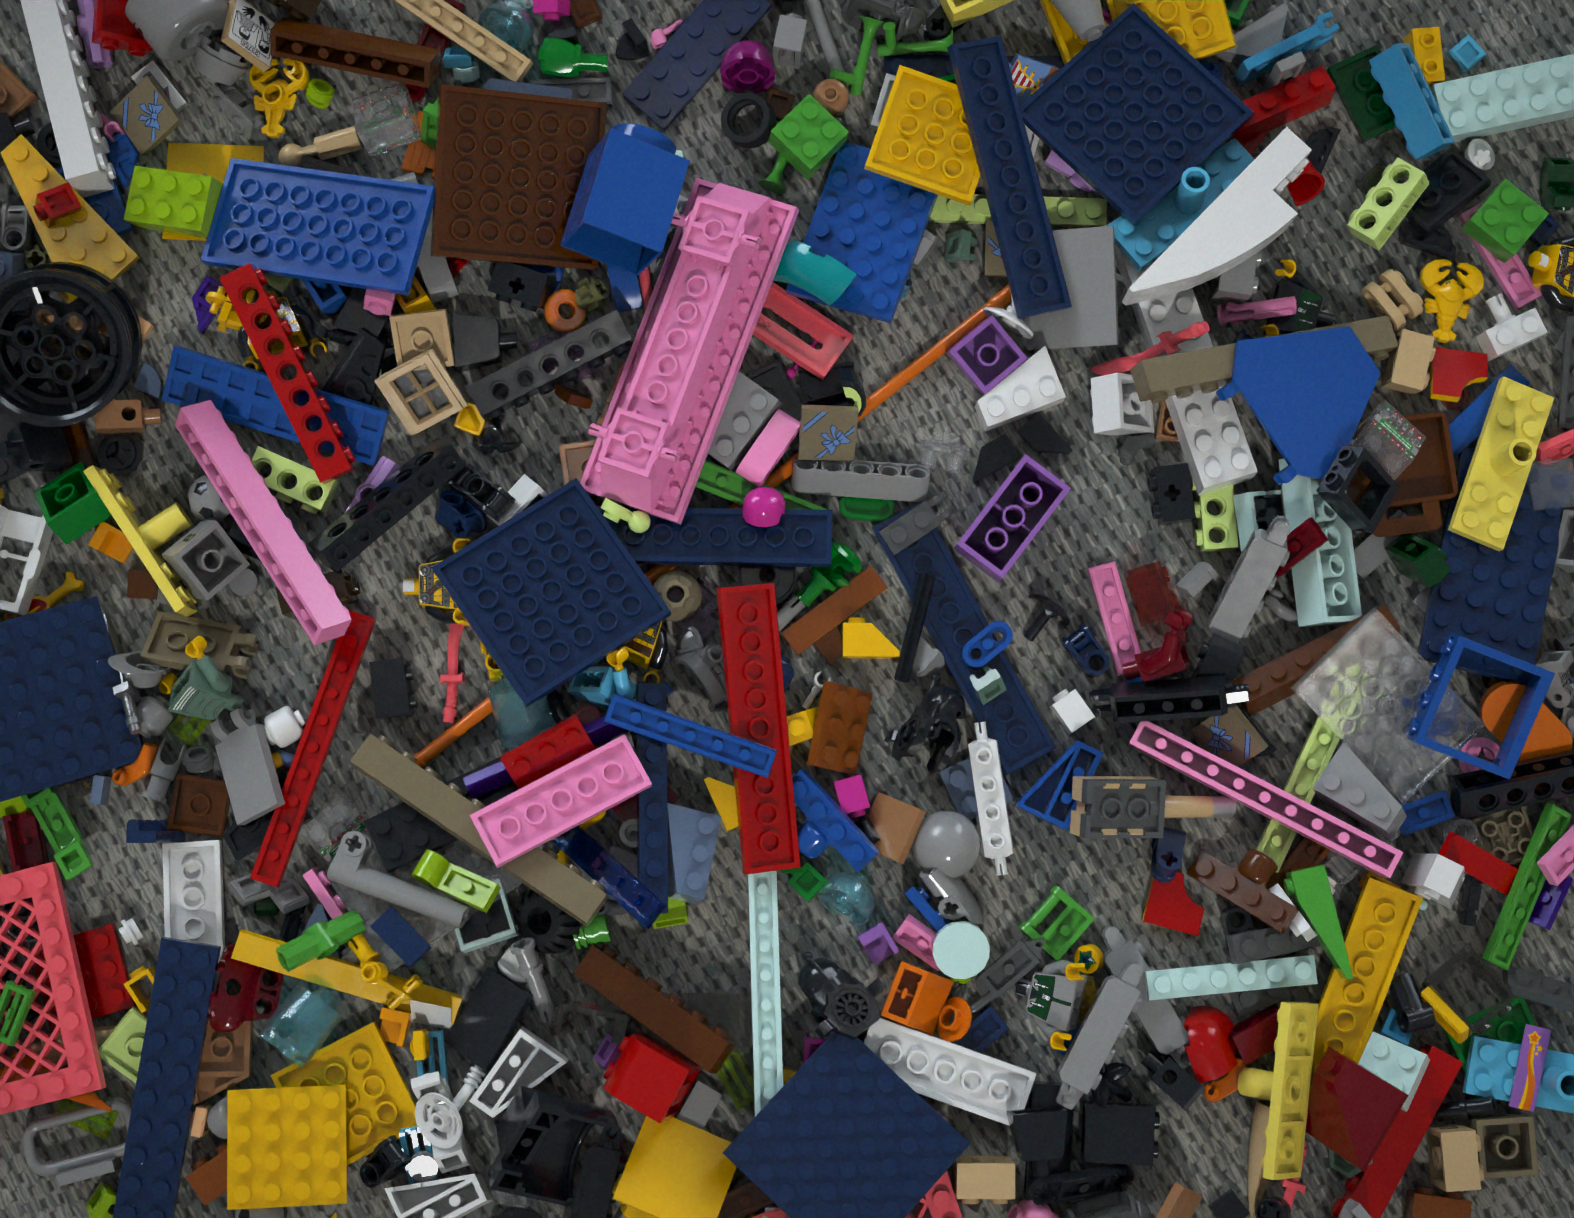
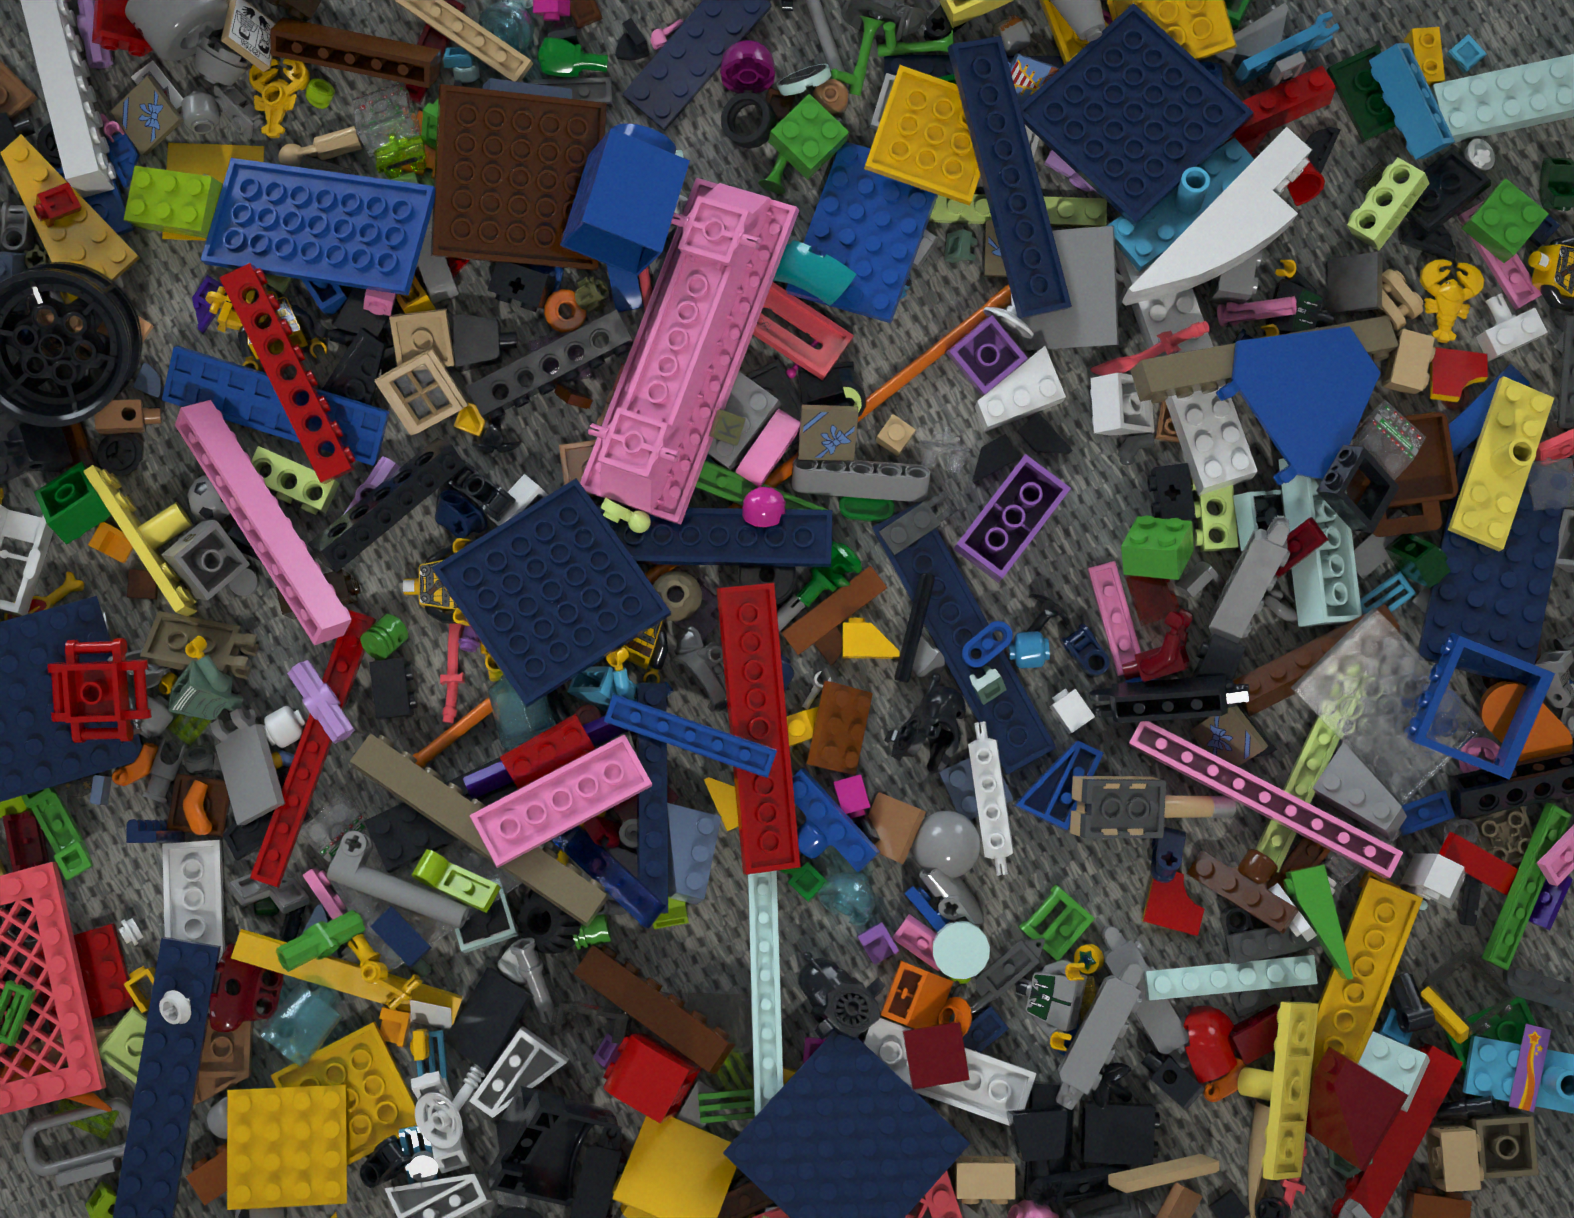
(98, 690): none -> red brick
(175, 1007): none -> white hat
(194, 809): none -> orange arm
(199, 1123): light nougat tile -> none
(200, 112): none -> light grey head
(321, 701): none -> lavender piece
(384, 637): none -> bright green piece
(400, 153): none -> clear neon green hips
(469, 640): none -> medium lavender pin
(603, 831): none -> dark red piece
(721, 1106): none -> bright green tile
(727, 427): none -> olive tile
(790, 40): light grey brick -> none
(799, 80): none -> tile
(895, 435): none -> tan brick
(936, 1055): none -> dark red tile
(1014, 33): none -> light grey head
(1029, 650): none -> dark azure head
(1157, 547): none -> bright green brick
(1163, 1173): none -> tan tile
(1354, 283): none -> flat silver tile
(1404, 584): none -> medium azure tile

